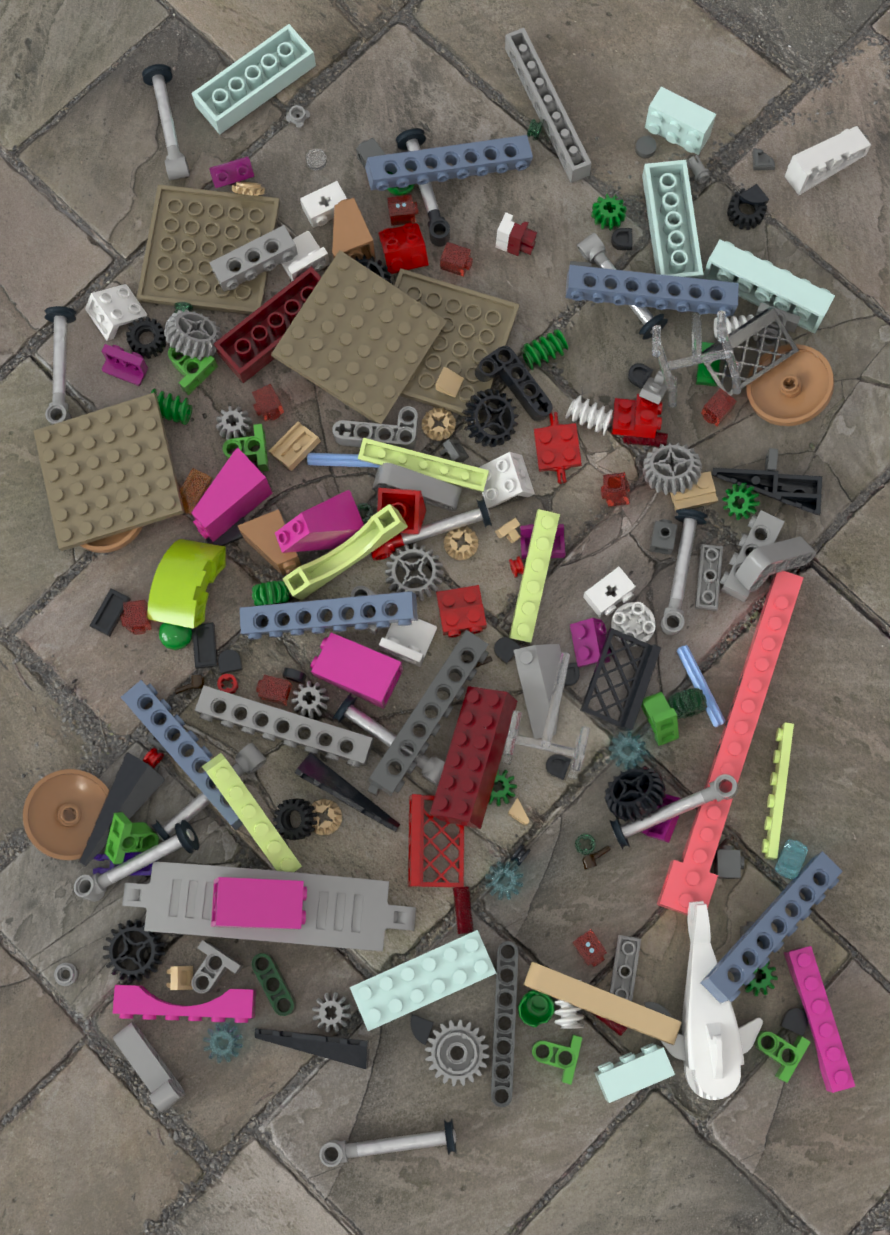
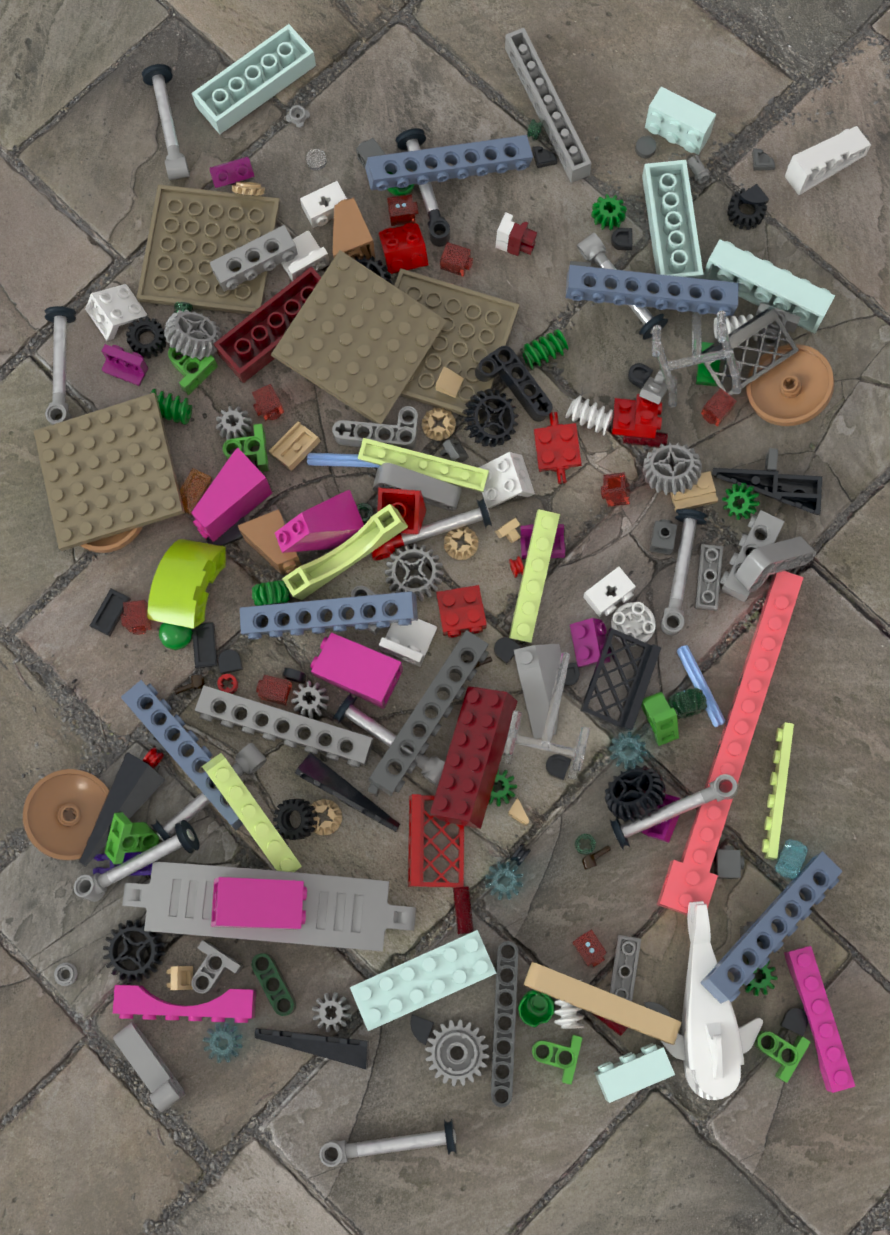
(543, 157): none -> black tile

